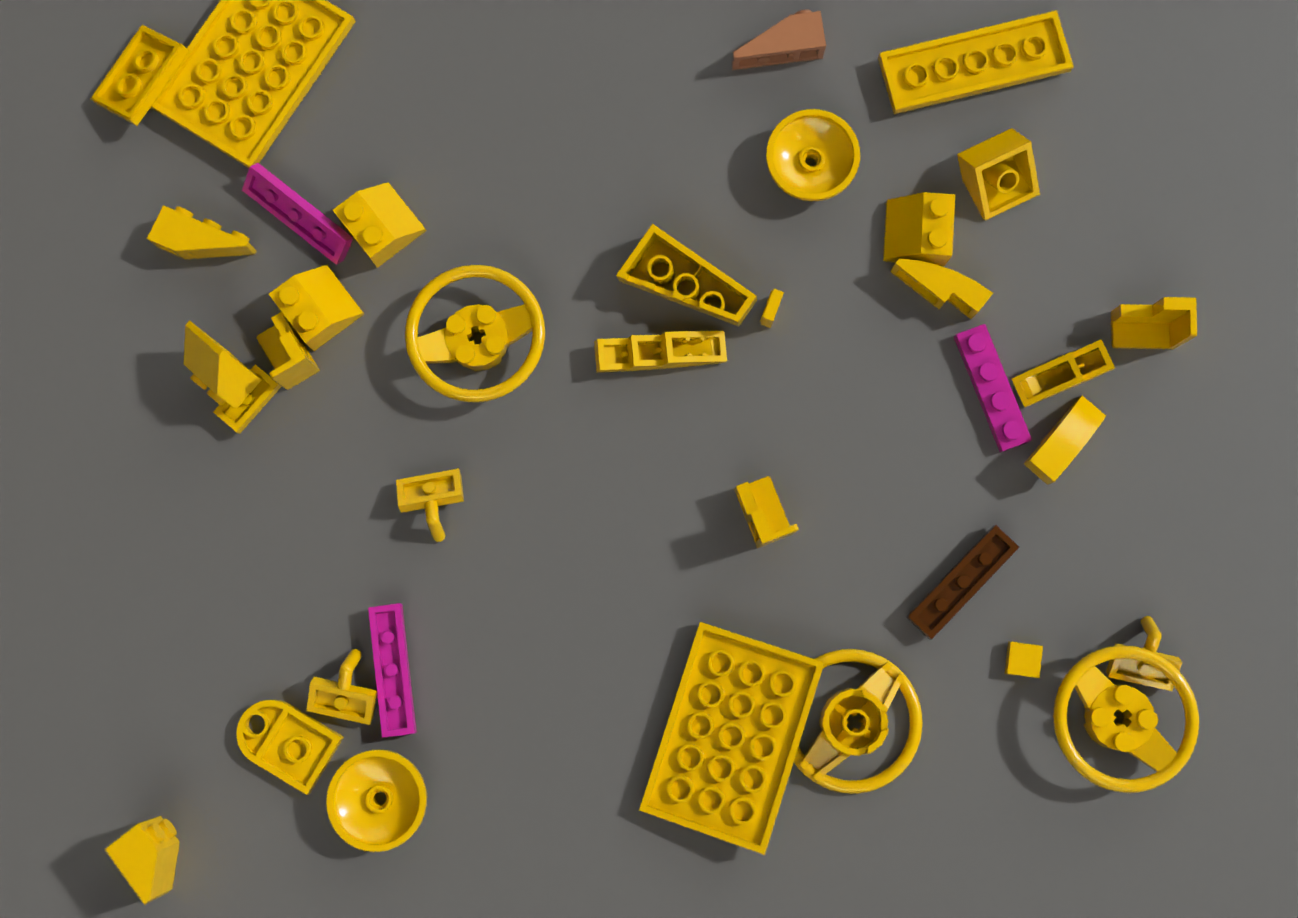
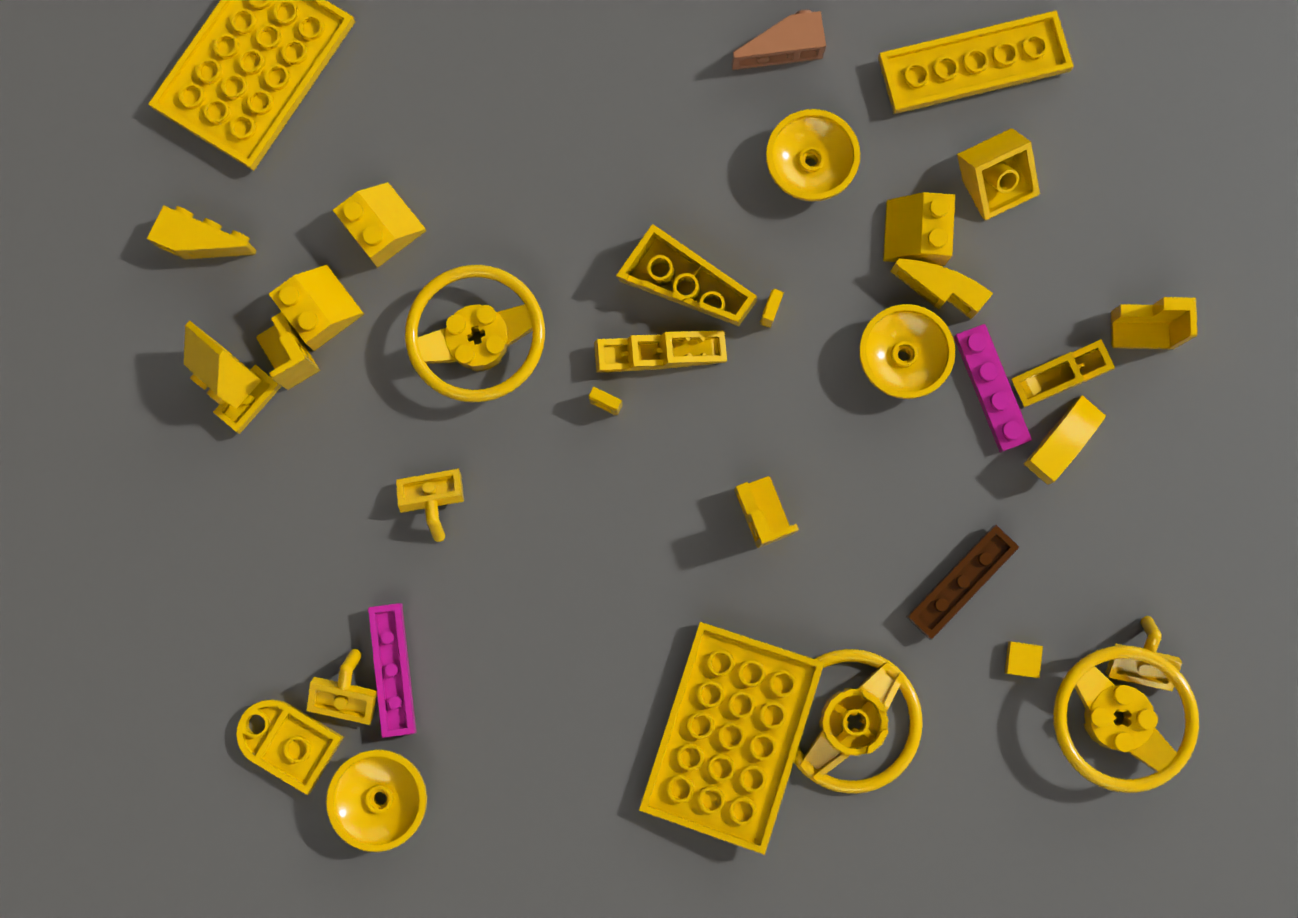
(139, 75): yellow tile -> none
(147, 857): yellow slope -> none
(297, 213): dark pink plate -> none
(605, 401): none -> yellow tile
(918, 334): none -> yellow dish

